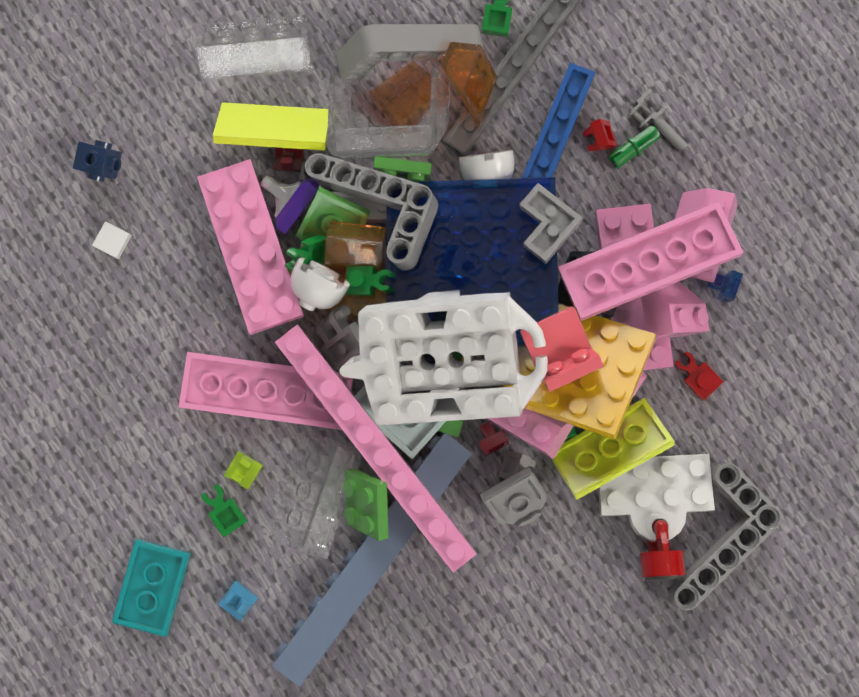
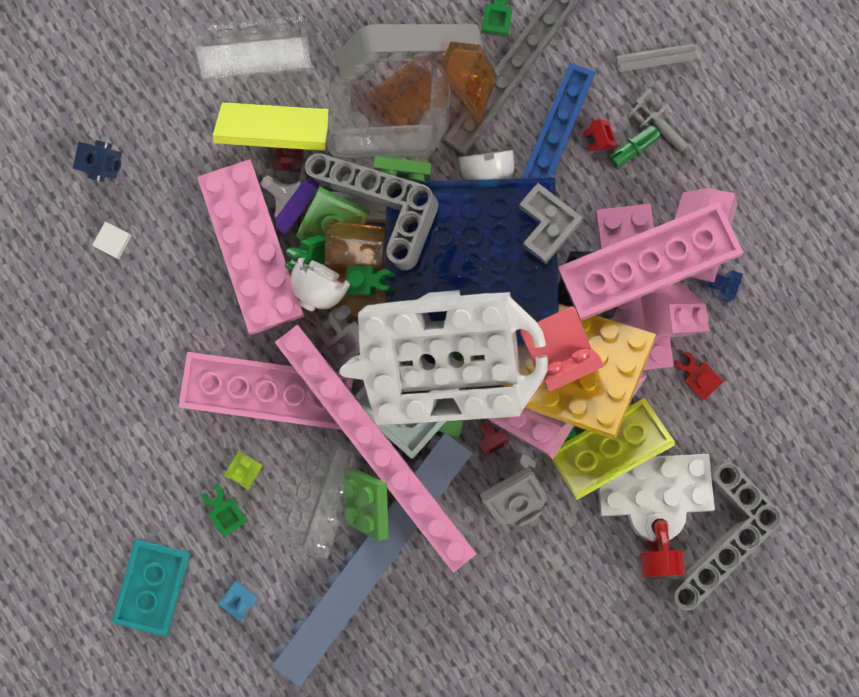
(656, 57): none -> light grey axle

